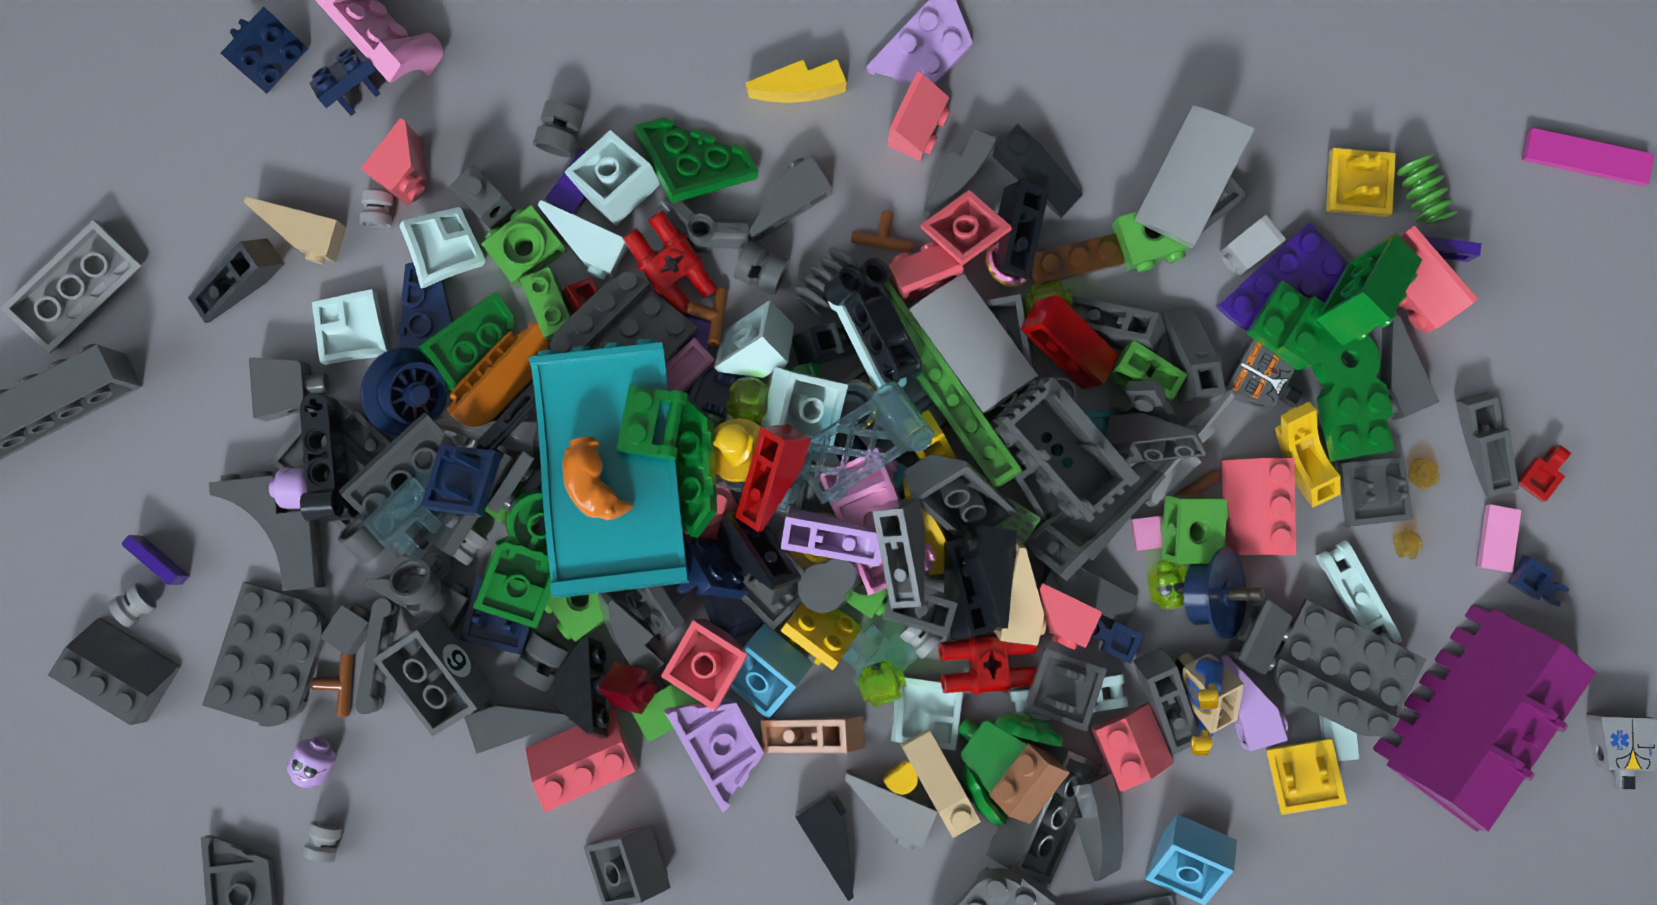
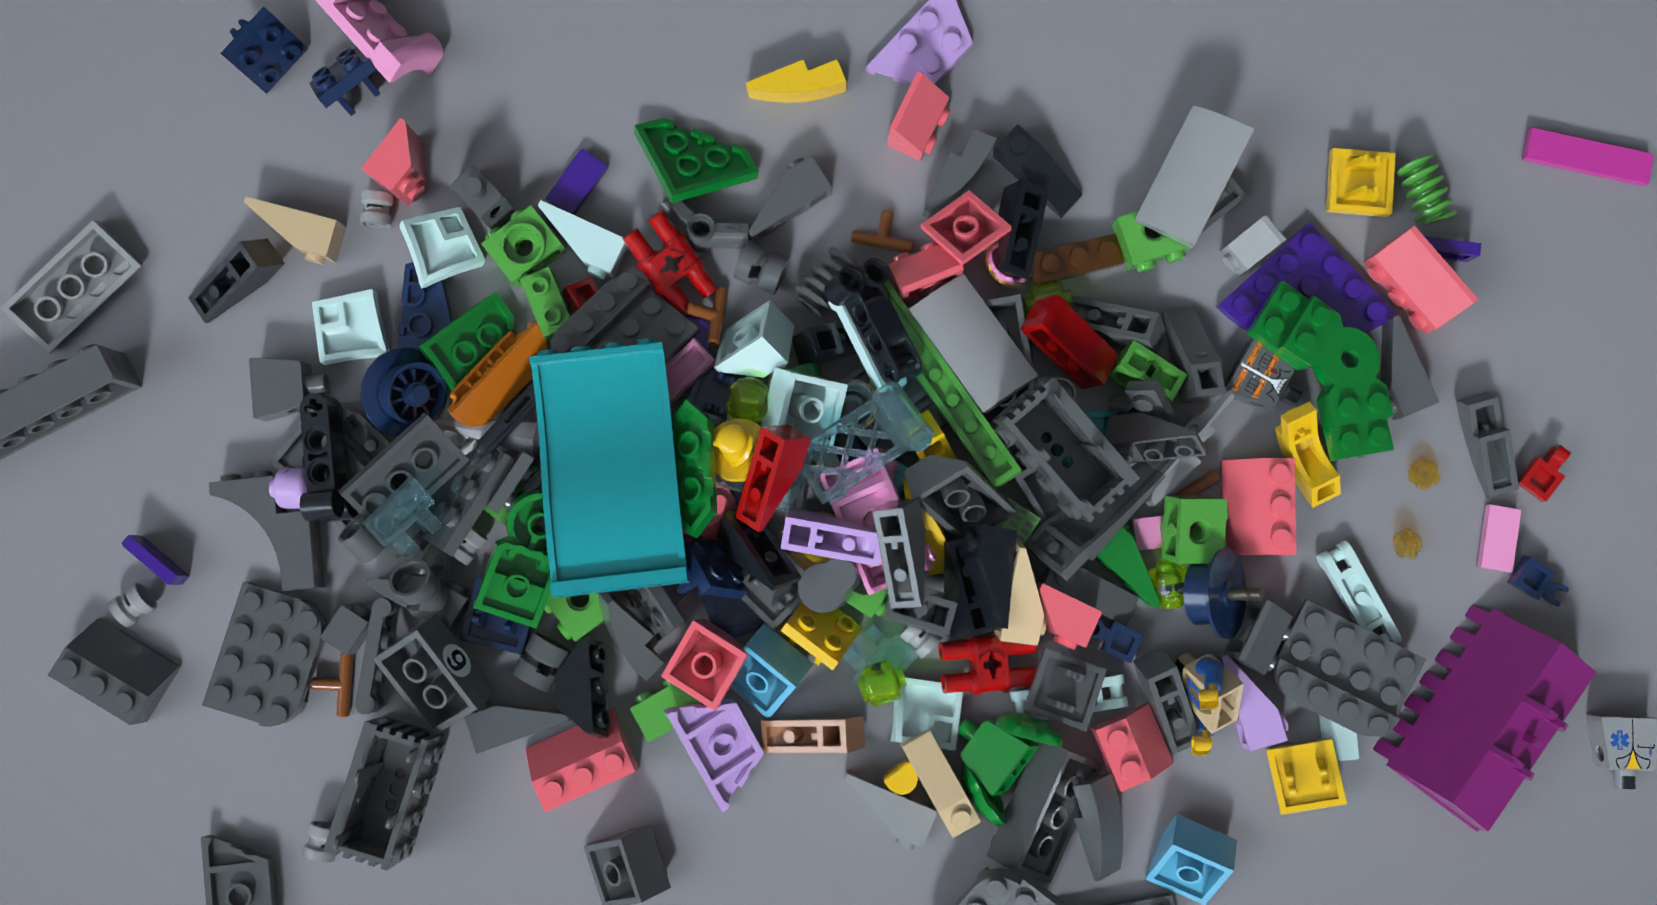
(311, 762): lavender head -> none
(362, 820): none -> dark grey piece
(461, 480): dark blue plate -> none
(553, 138): dark grey wheel -> none
(582, 481): orange animal -> none
(613, 177): light aqua slope -> none
(628, 688): dark red brick -> none
(641, 420): green plate -> none
(826, 830): black slope -> none
(1029, 783): nougat brick -> none
(1126, 564): none -> green slope
(1370, 290): green brick -> none
(1375, 491): dark grey plate -> none

